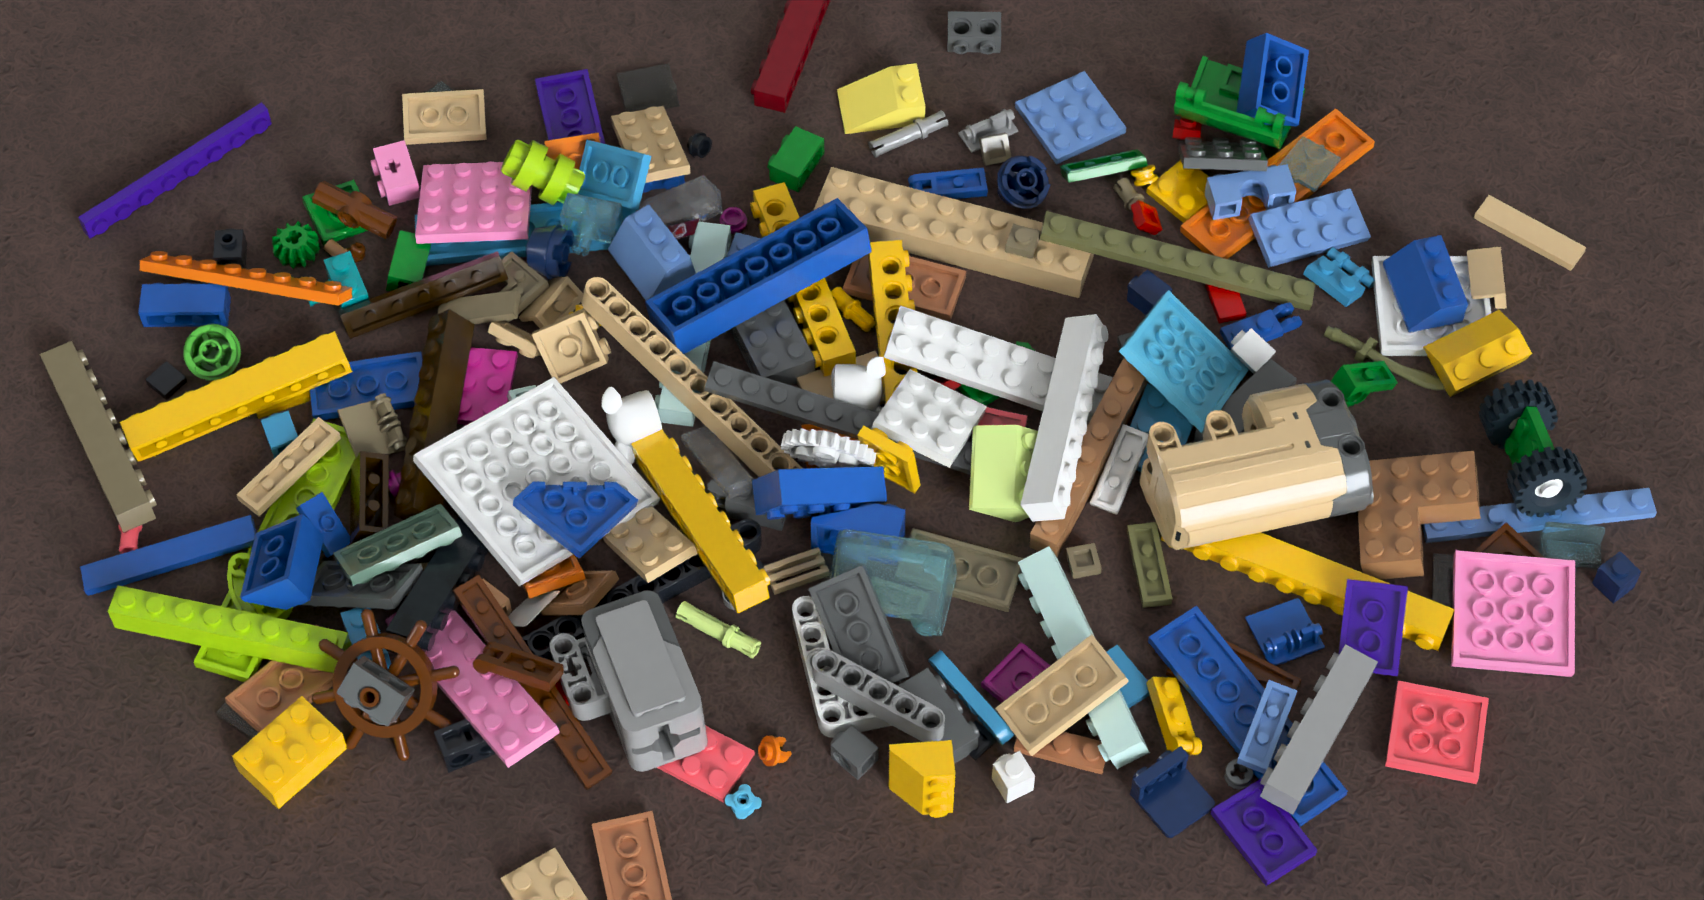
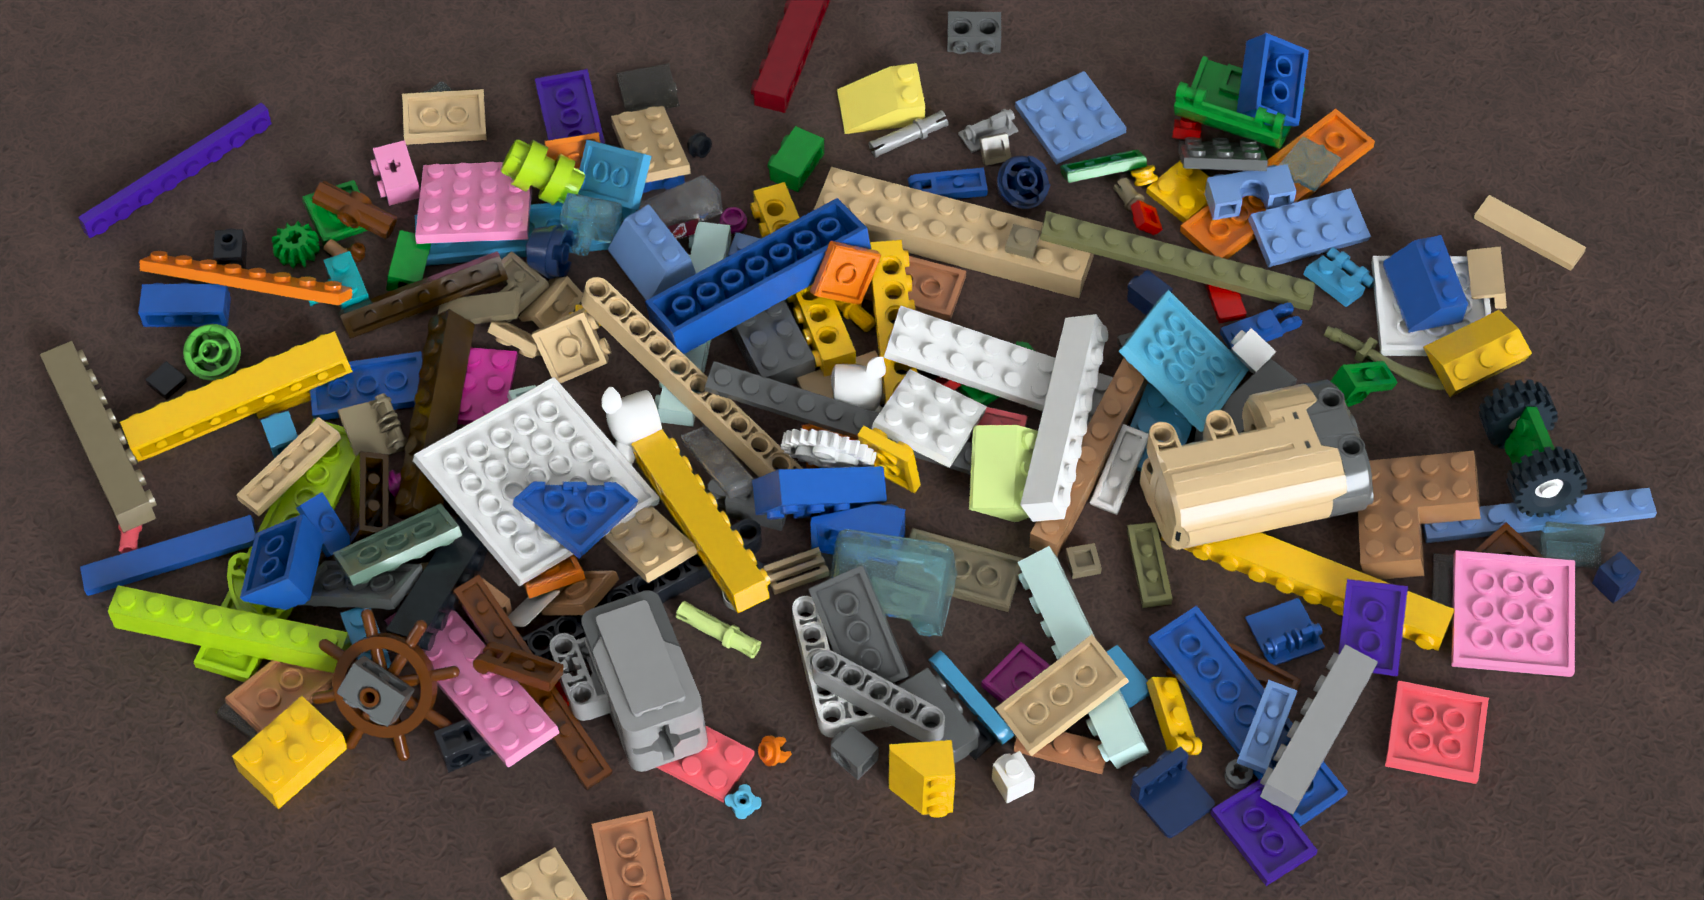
(845, 273): none -> orange plate

